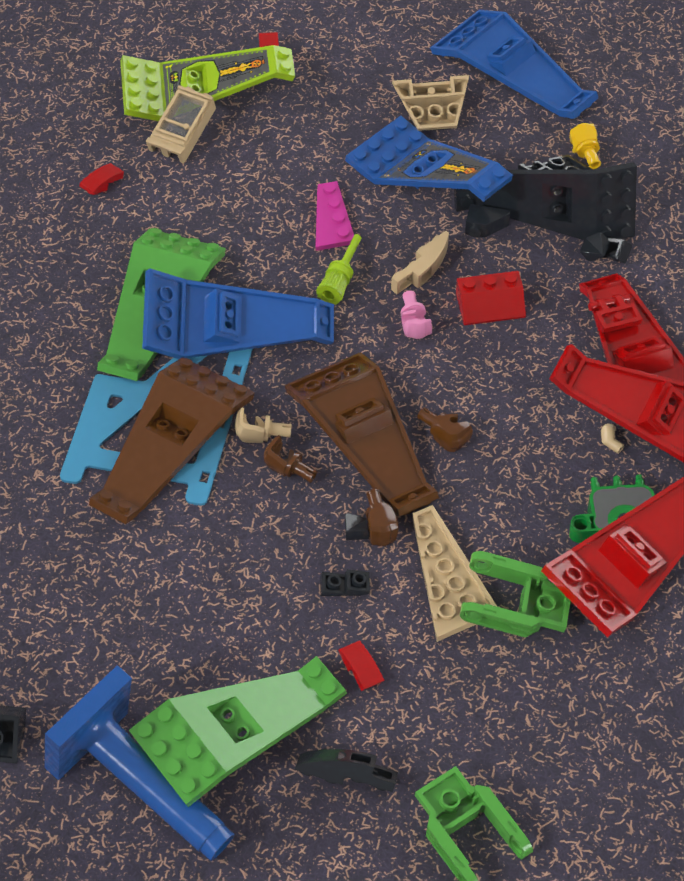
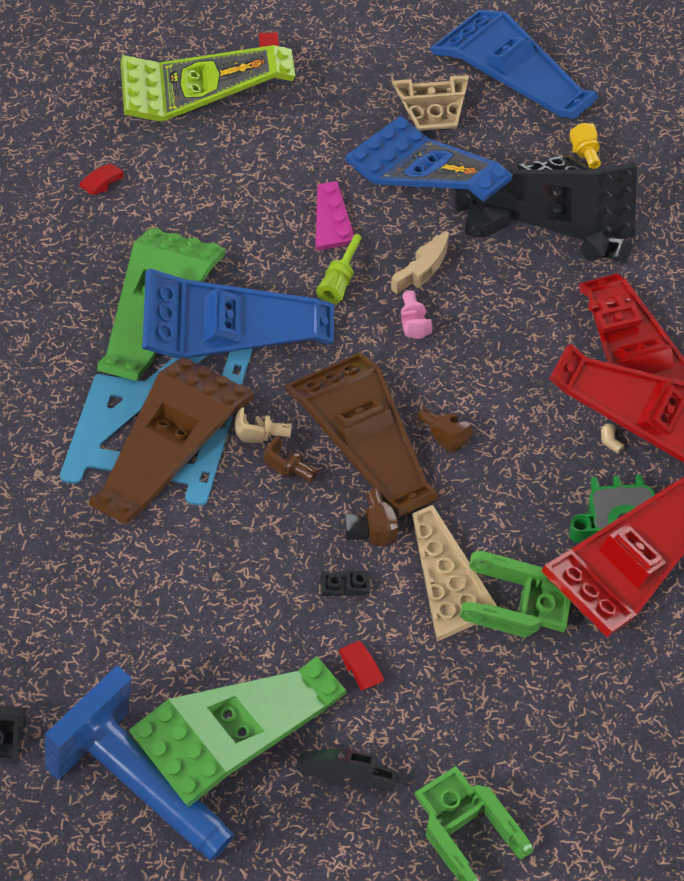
(182, 123): tan door -> none
(491, 298): red slope -> none

